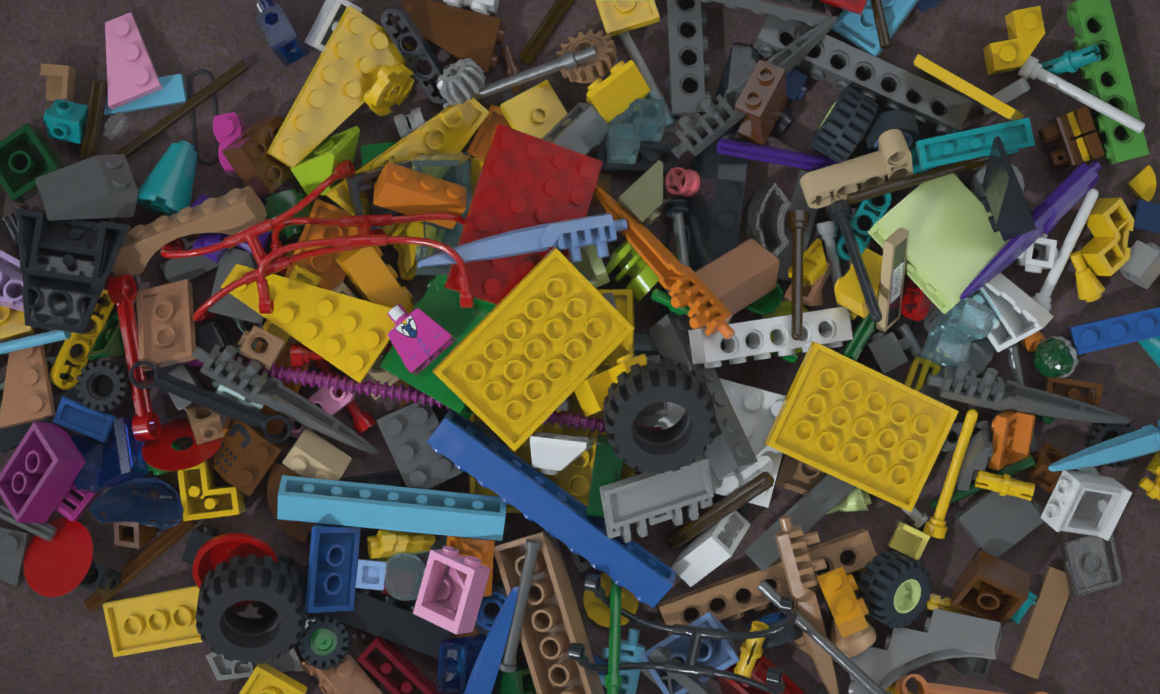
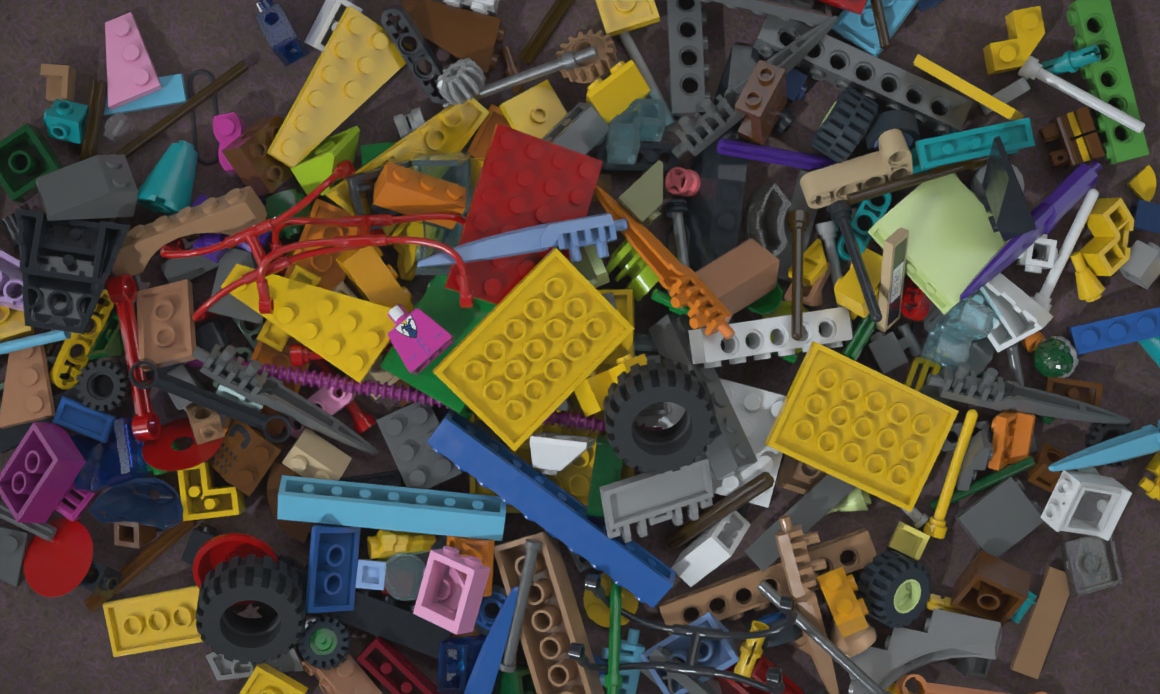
(267, 358): medium nougat brick -> none
(390, 88): yellow plate -> none
(1004, 485): yellow pin -> none

